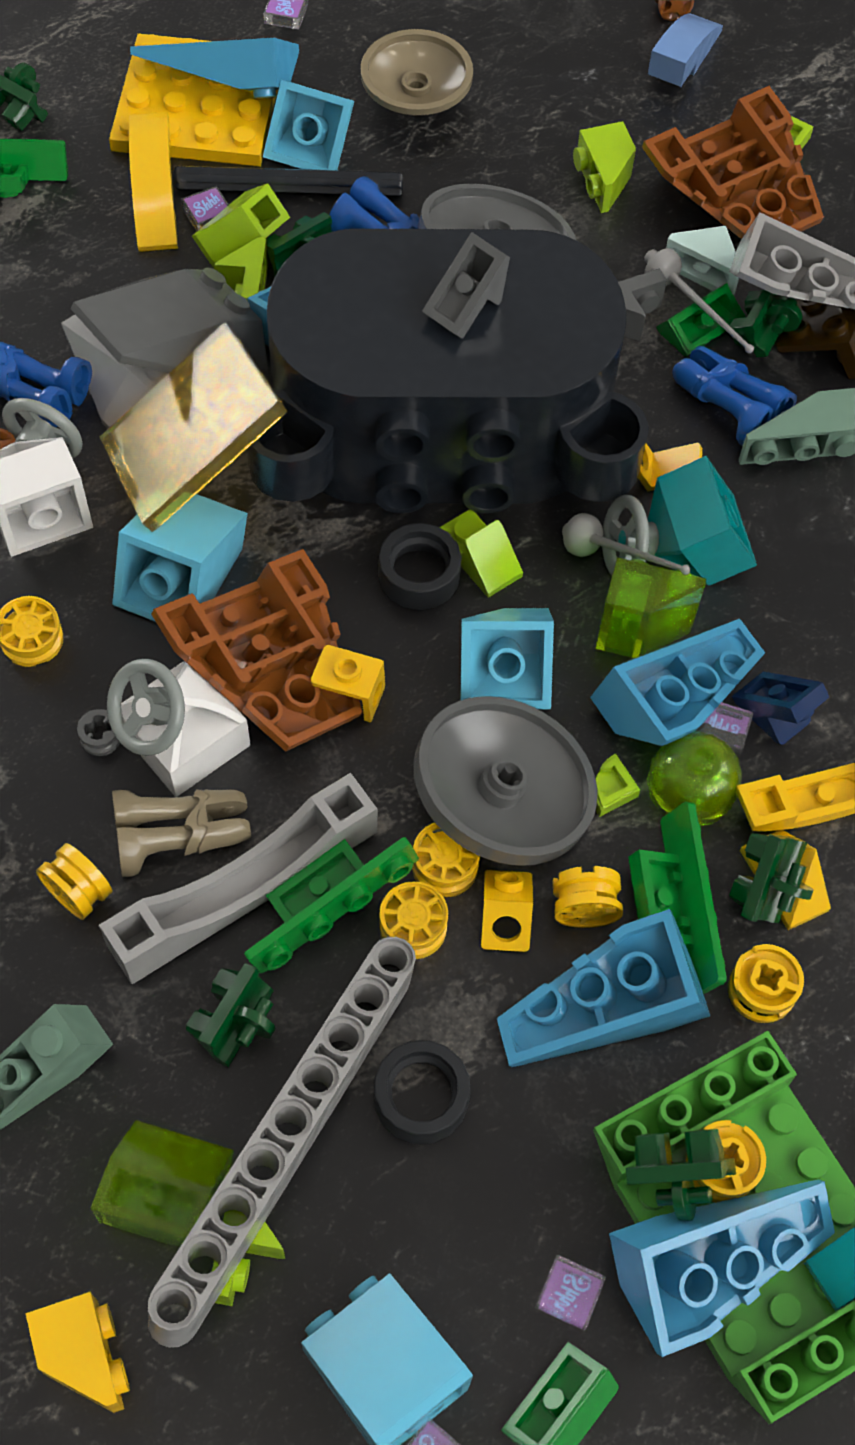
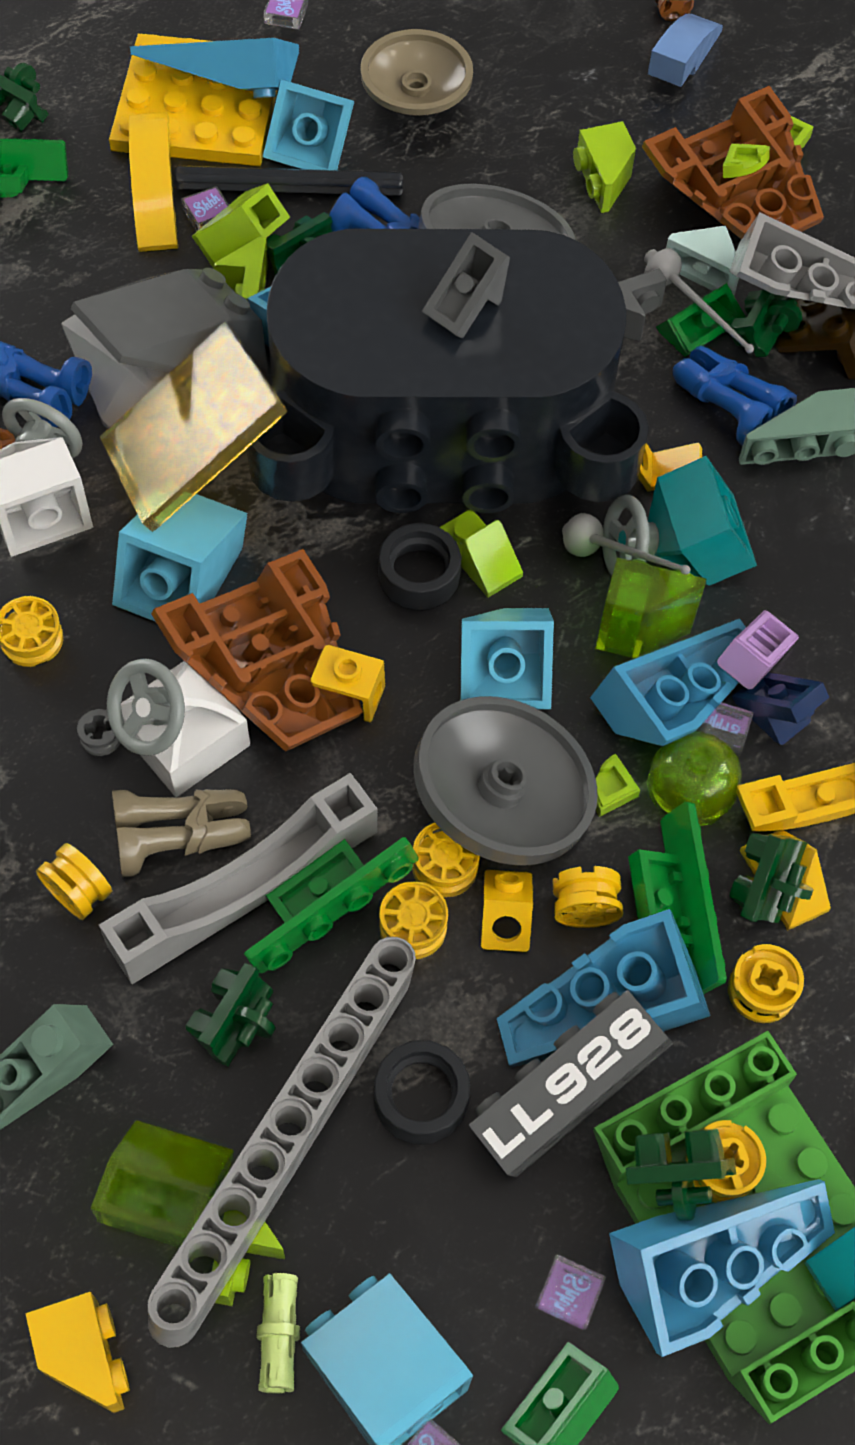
(278, 1333): none -> yellowish green pin
(569, 1083): none -> dark grey brick
(745, 159): none -> lime tile
(757, 649): none -> lavender slope

